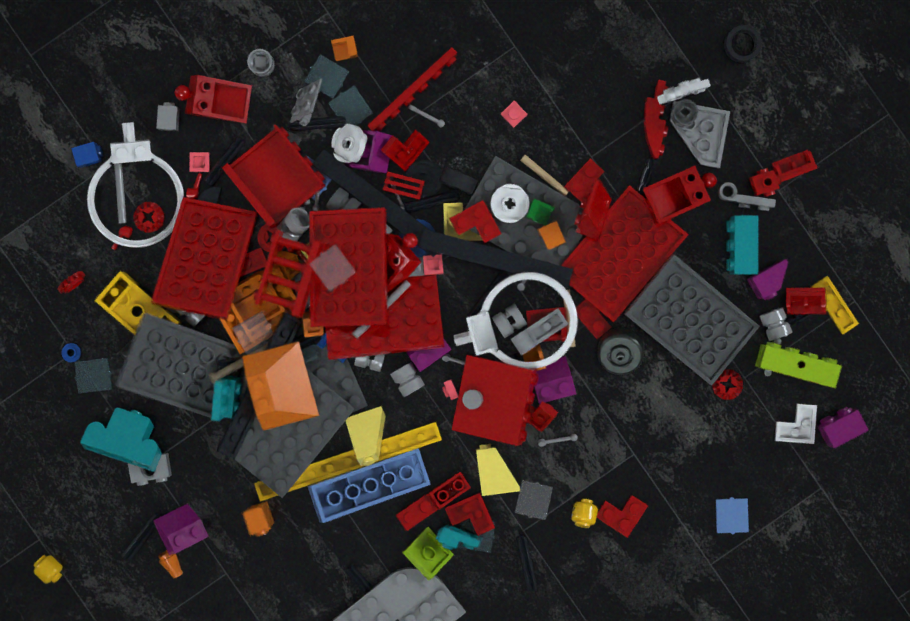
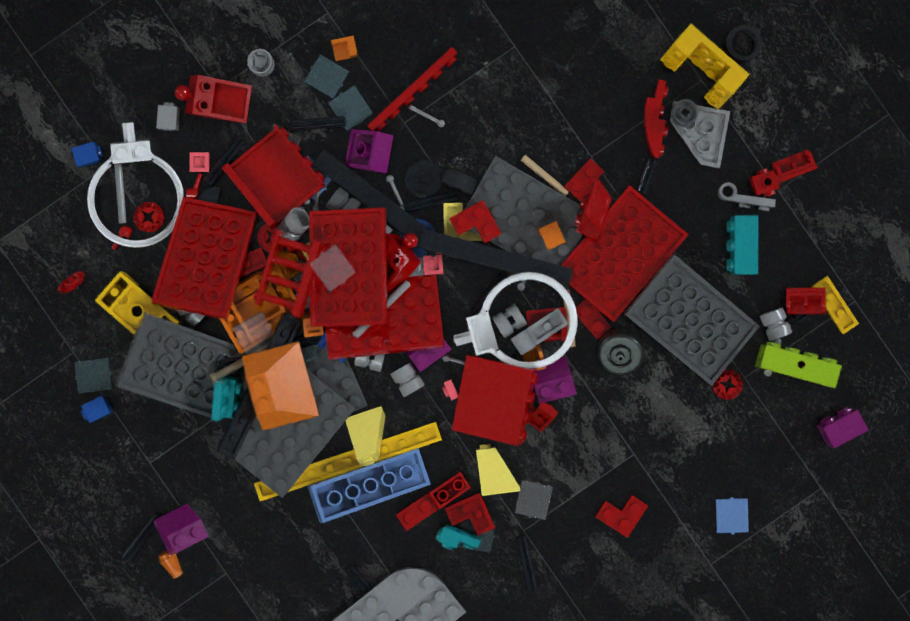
(48, 569): yellow head -> none
(77, 352): blue plate -> none
(96, 409): none -> blue brick
(124, 439): teal brick -> none
(161, 473): light grey brick -> none
(258, 518): orange brick -> none
(305, 103): light grey hinge -> none
(357, 143): white plate -> none
(388, 181): red tile -> none
(405, 153): red plate -> none
(427, 554): lime plate -> none
(472, 399): light grey tile -> none
(500, 209): white plate -> none
(514, 114): coral plate -> none
(539, 212): green panel -> none
(542, 442): light grey hinge -> none
(584, 513): yellow head -> none
(677, 194): red slope -> none
(683, 89): white plate -> none
(711, 60): none -> yellow plate
(768, 280): magenta slope -> none
(802, 430): white plate -> none

